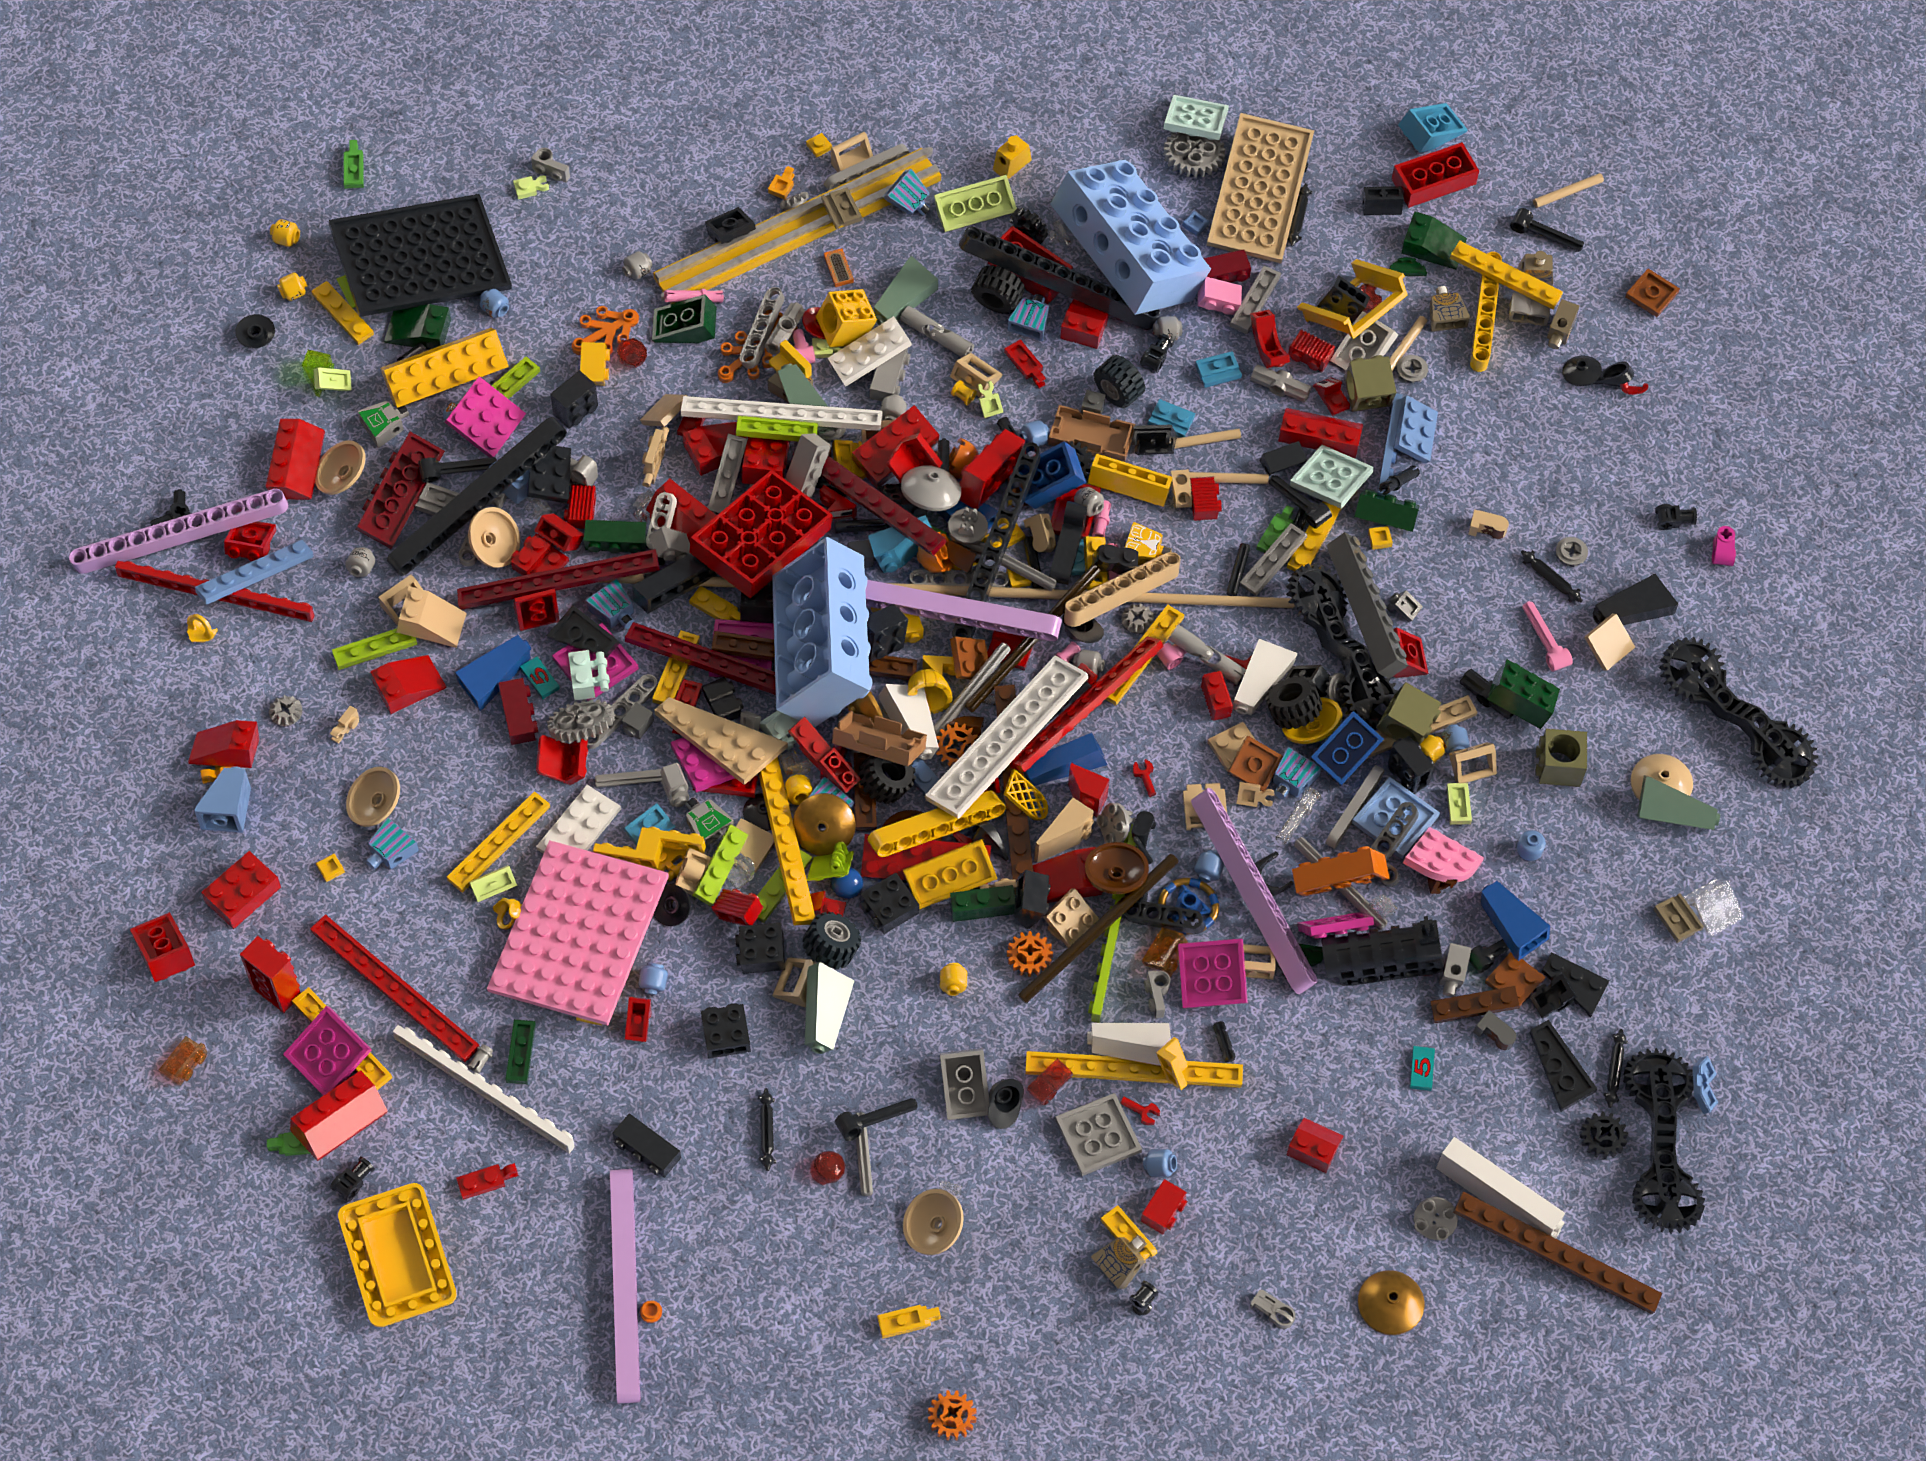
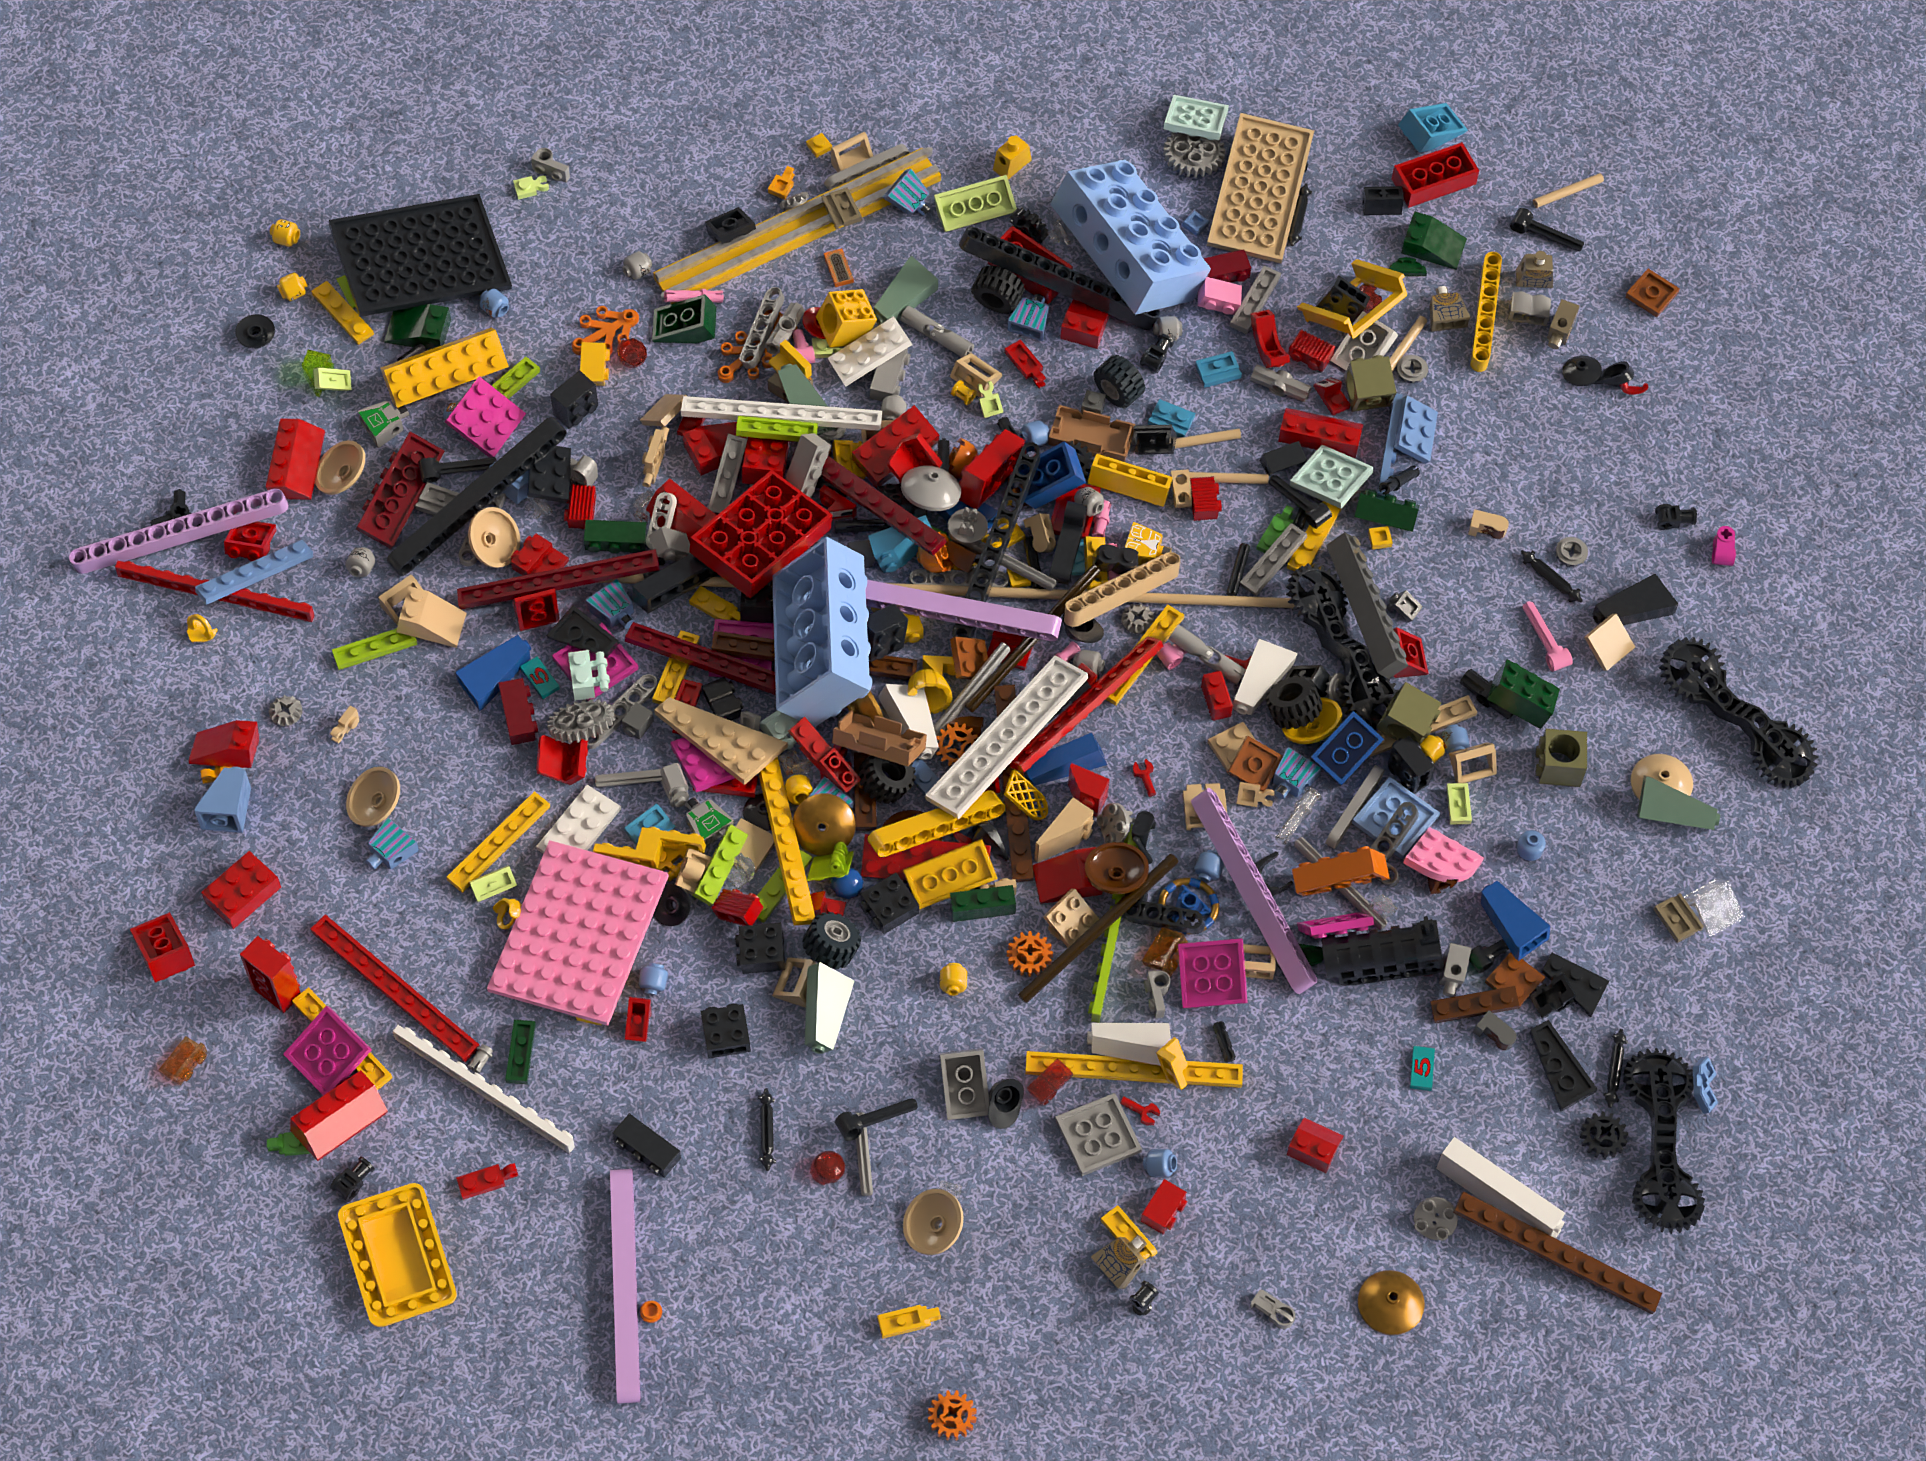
(330, 867): yellow tile -> none
(353, 166): bright green hinge -> none
(406, 682): red slope -> none
(559, 532): red brick -> none
(1031, 898): black slope -> none
(1506, 275): yellow plate -> none

